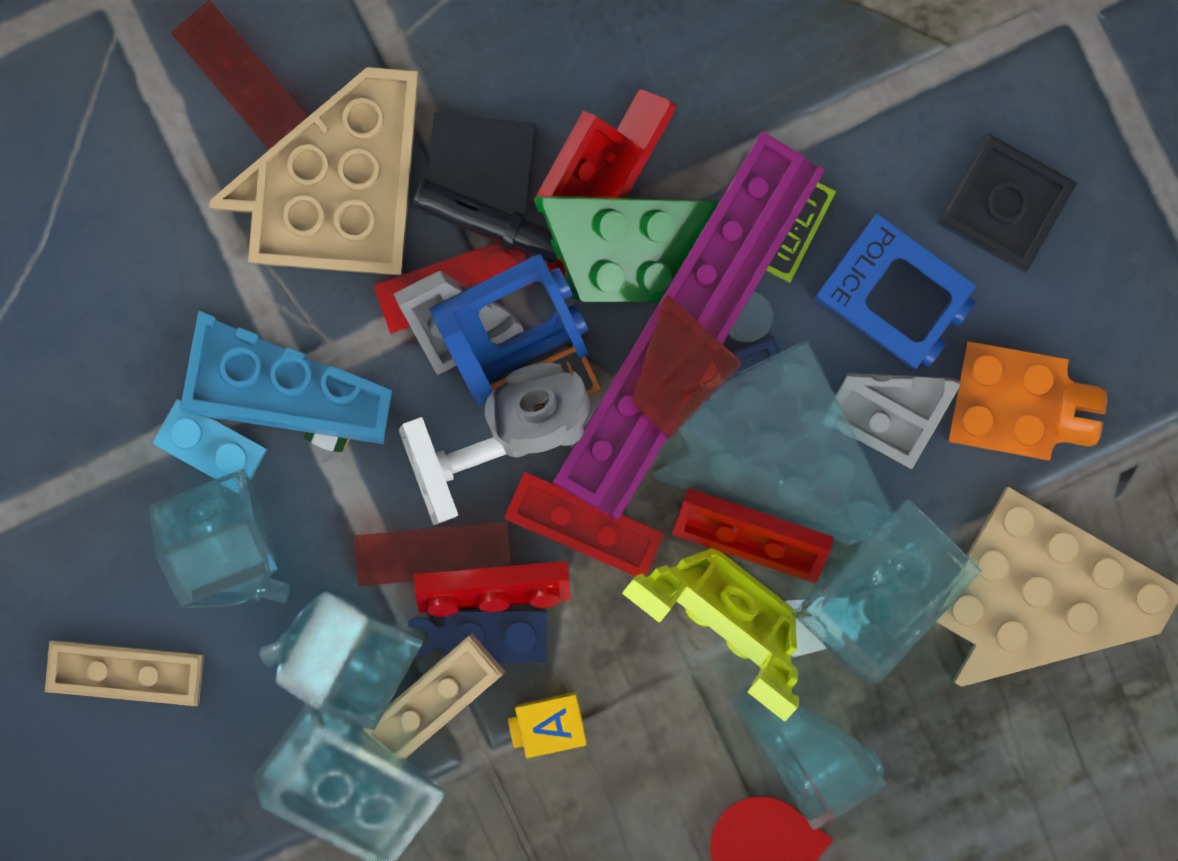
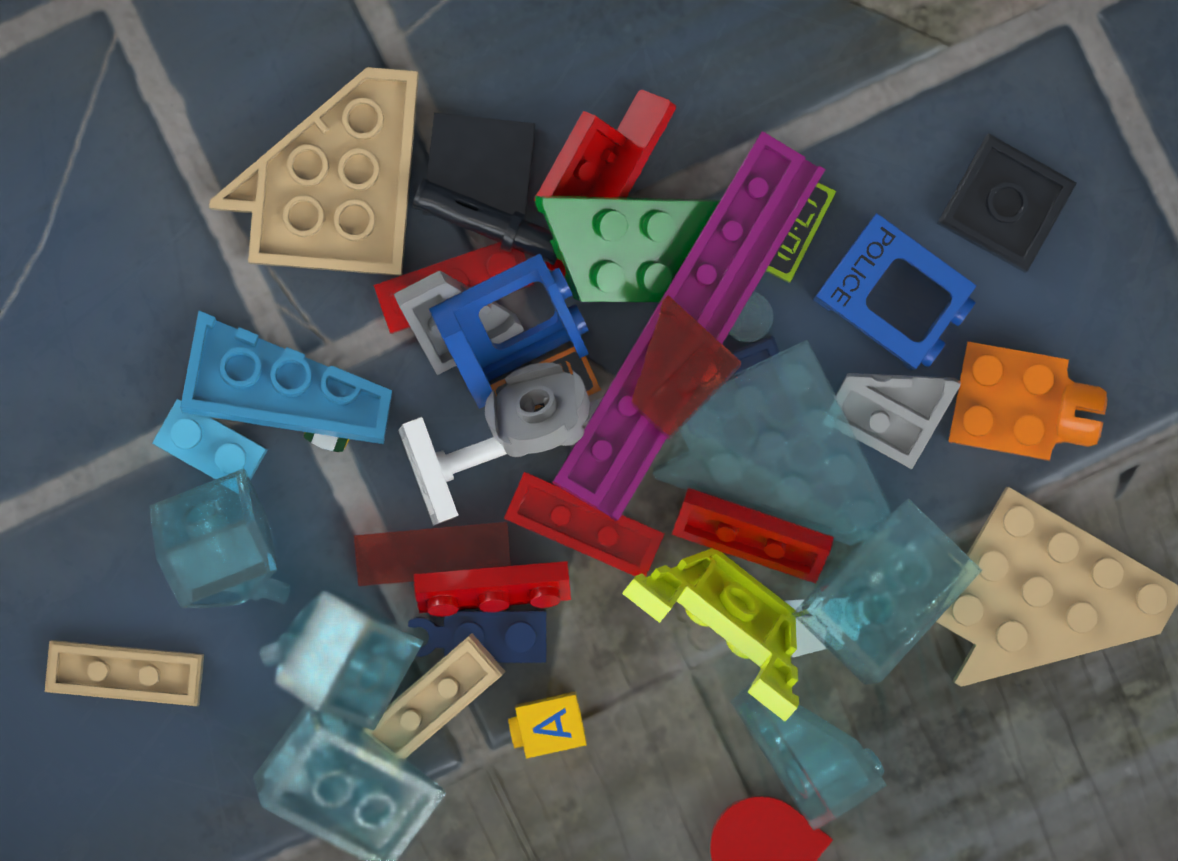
(239, 74): clear red plate -> none

